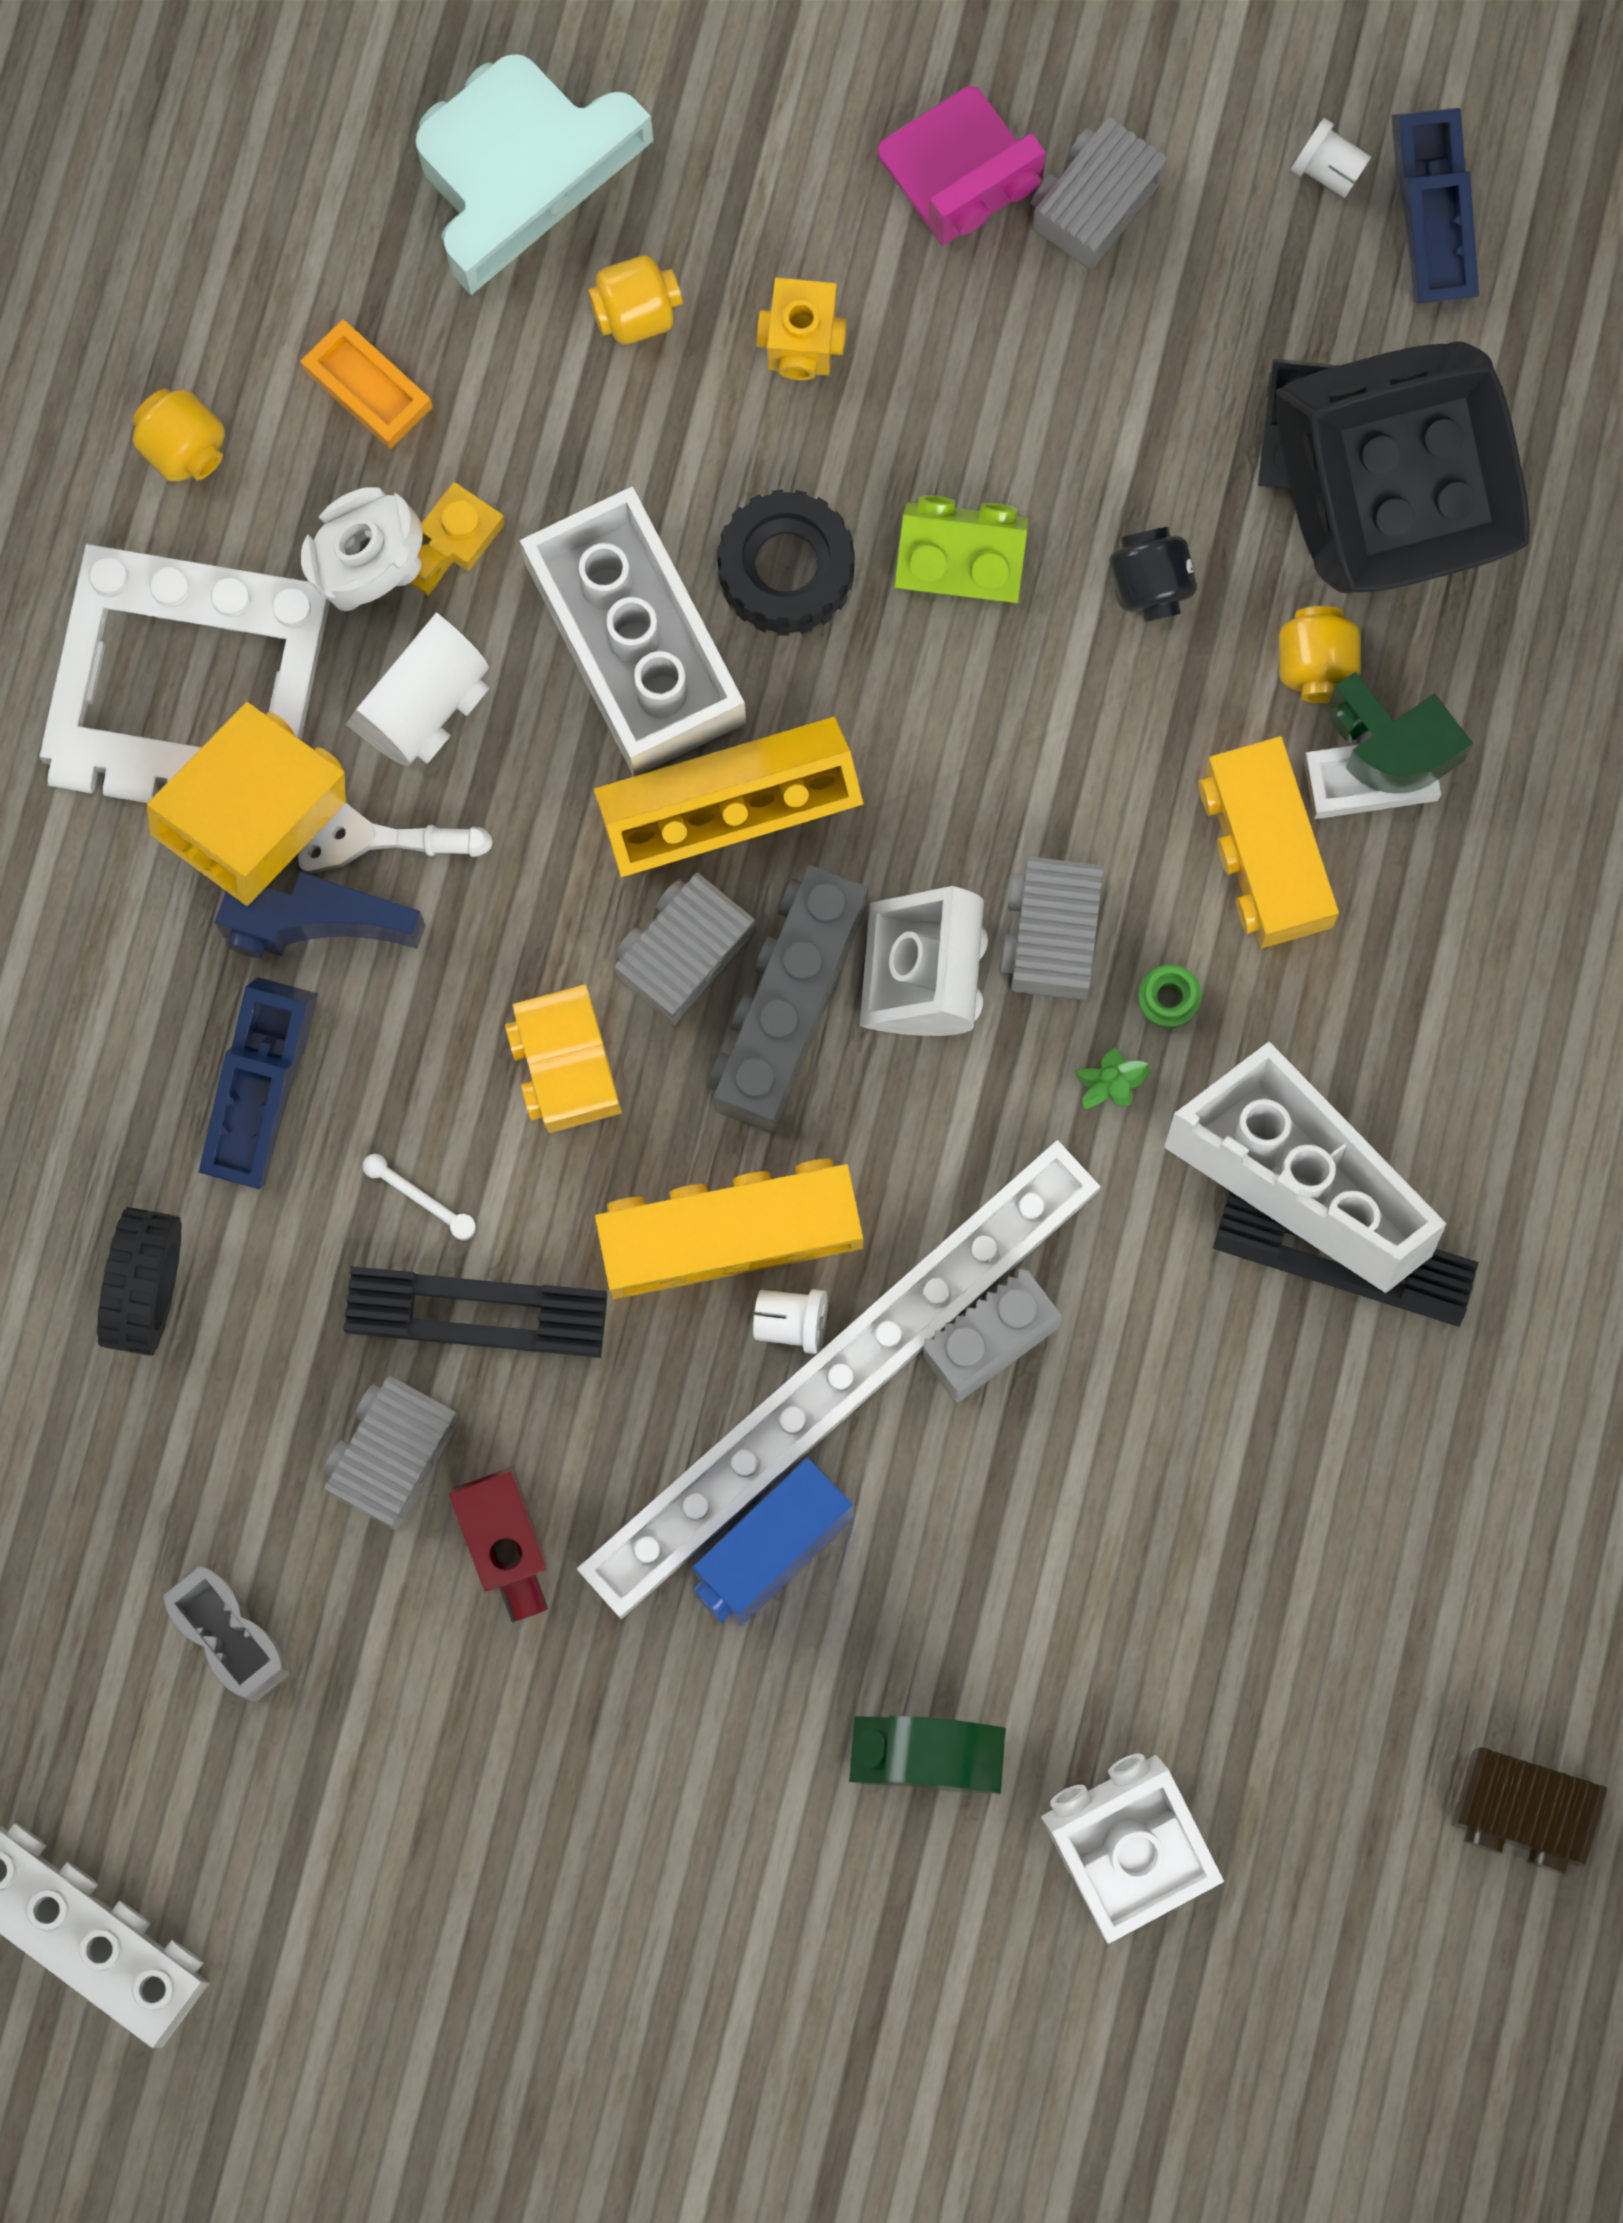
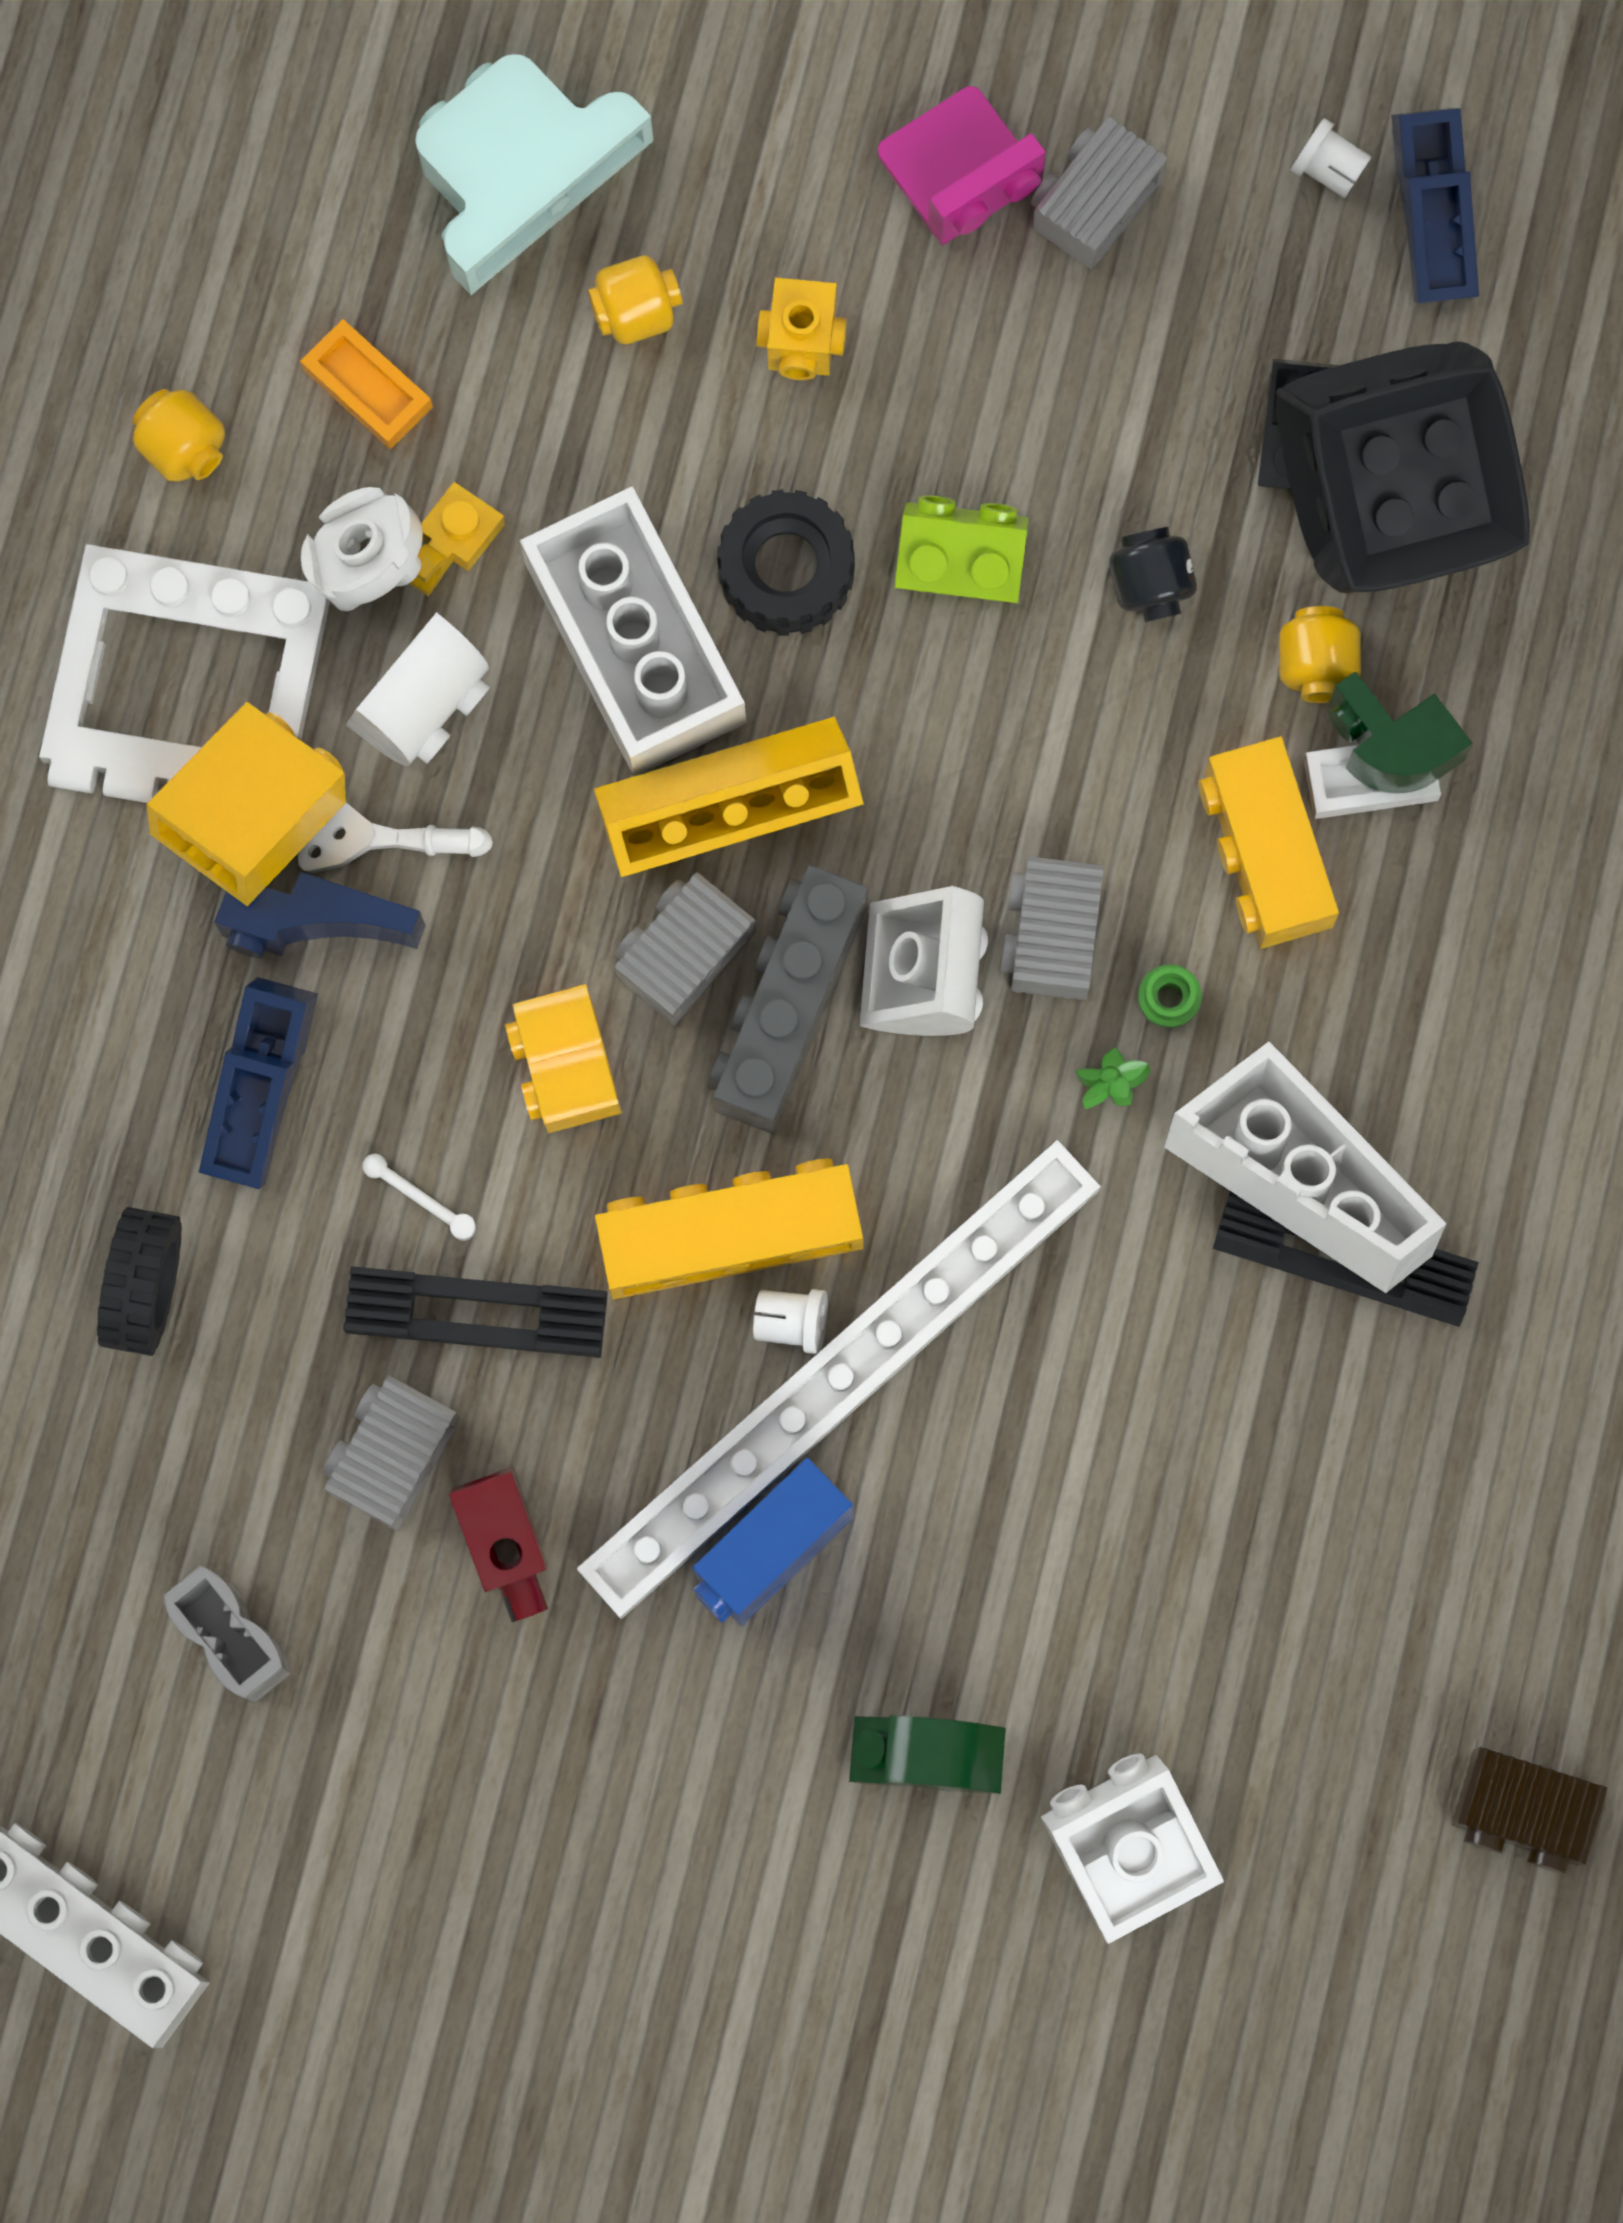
(991, 1335): light grey brick -> none

